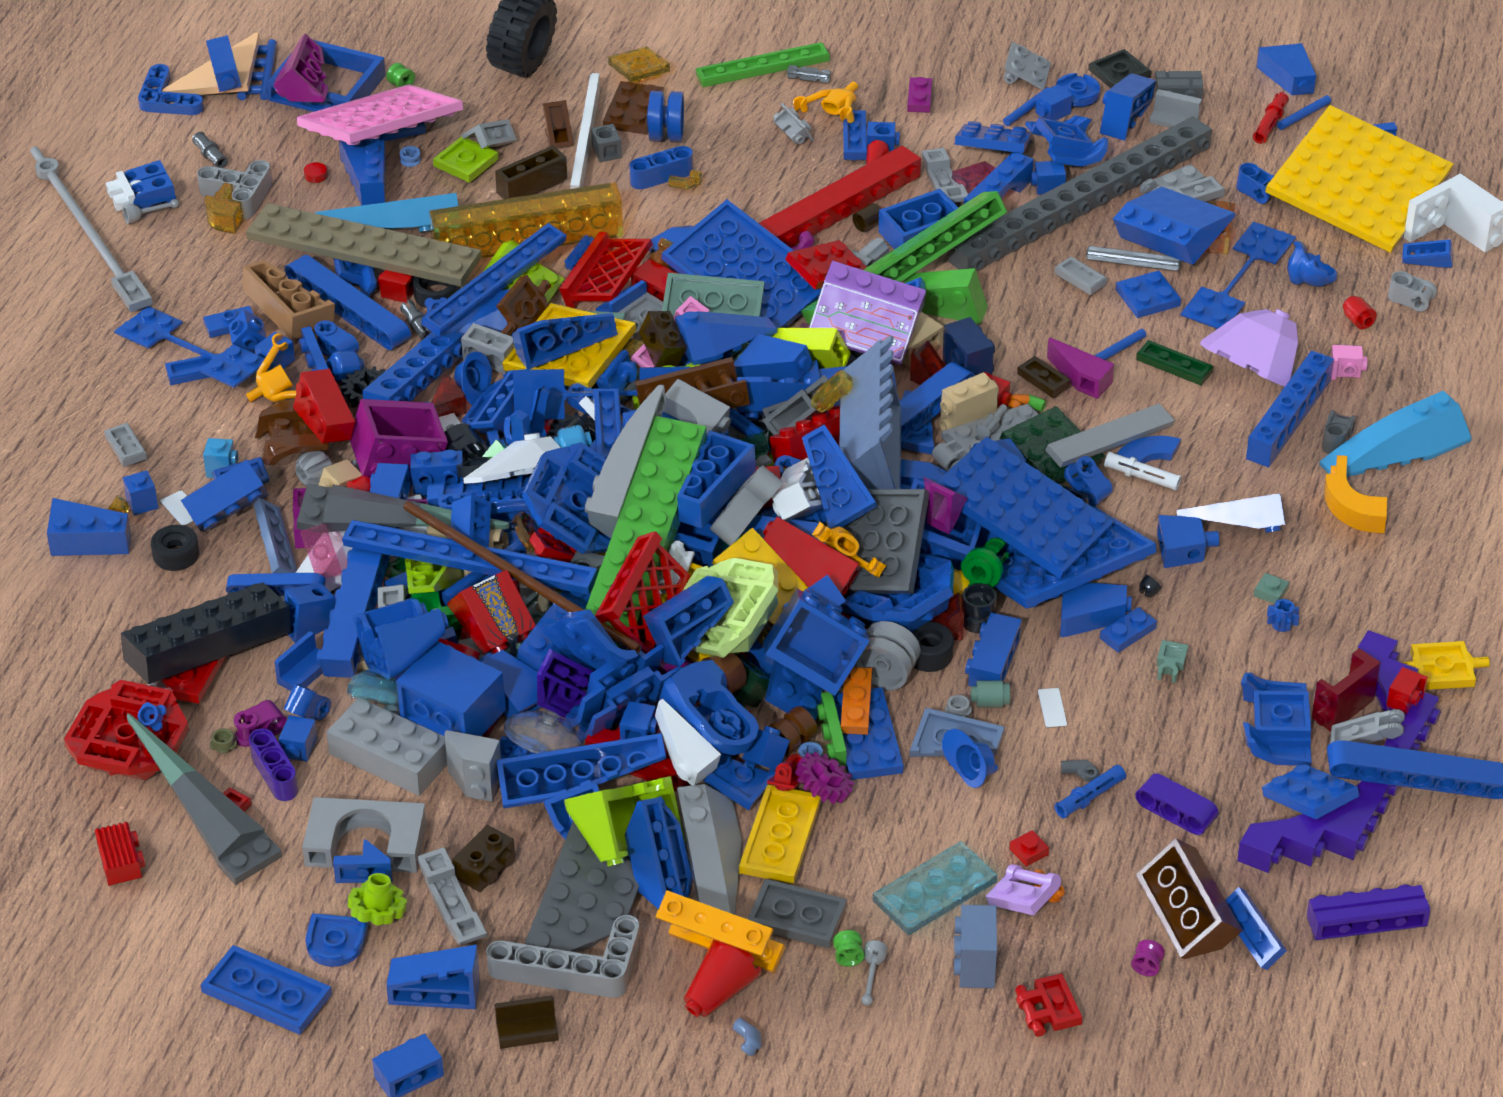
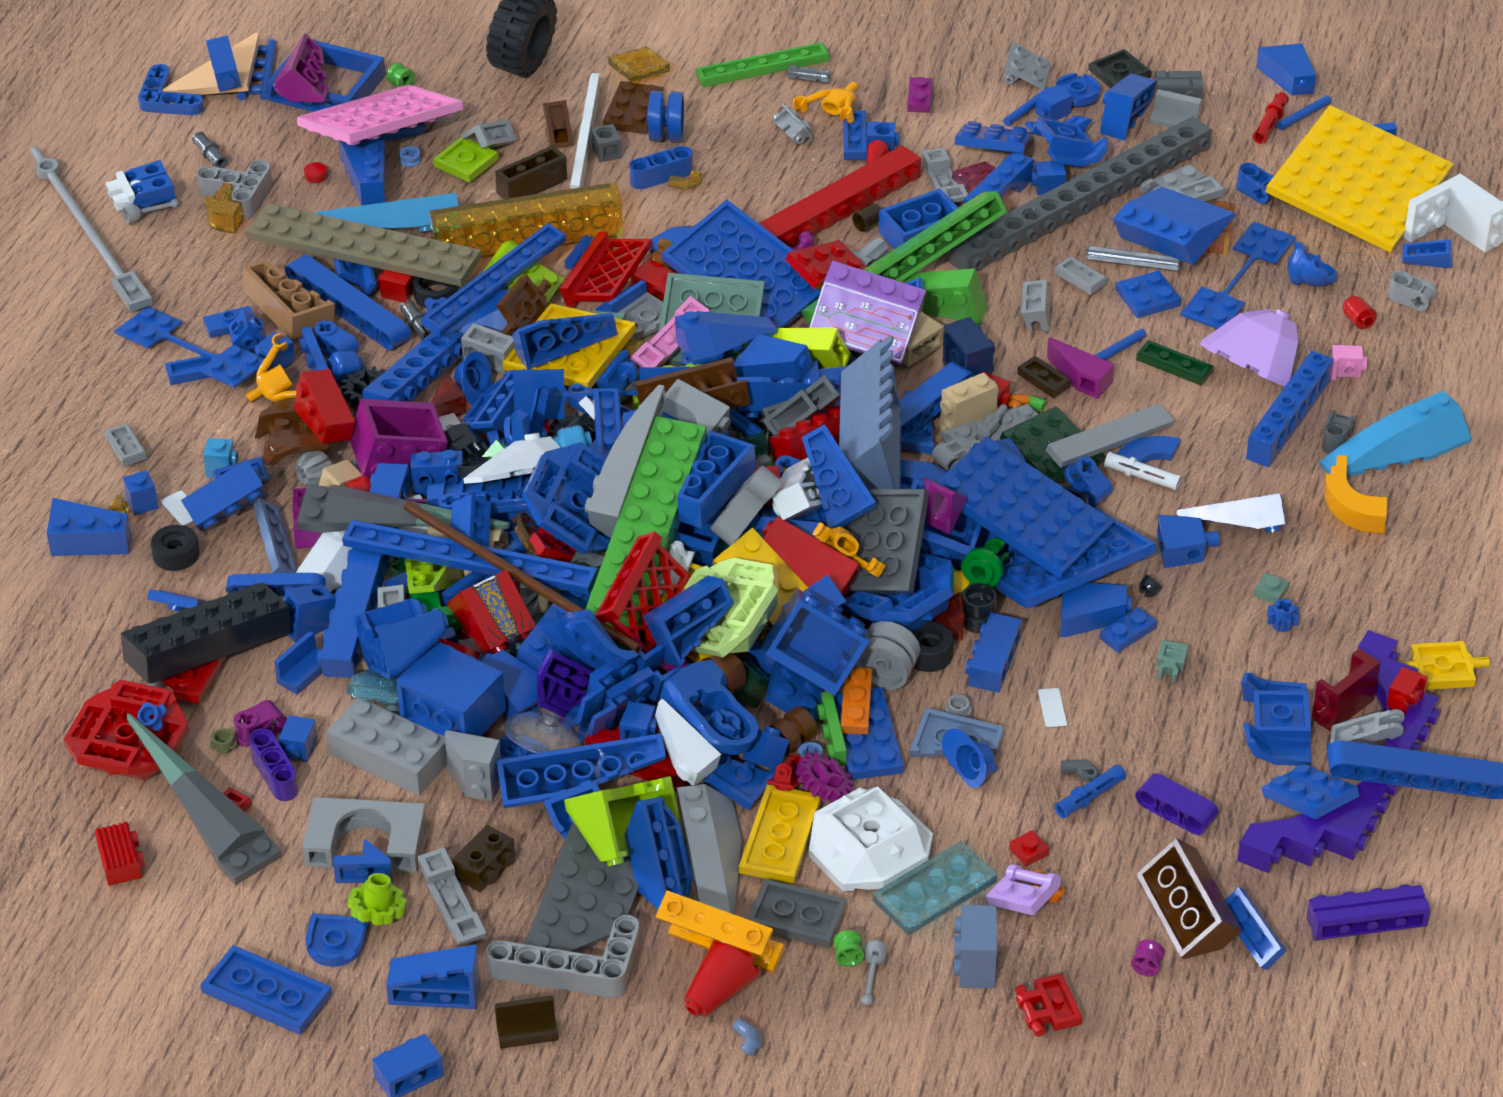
(175, 601): none -> blue plate
(307, 703): blue piece -> none
(321, 550): clear pink plate -> none
(662, 338): dark brown brick -> none
(831, 391): clear yellow plate -> none
(868, 840): none -> white piece
(924, 363): clear red slope -> none
(990, 694): sand green brick -> none
(1036, 304): none -> light grey hinge

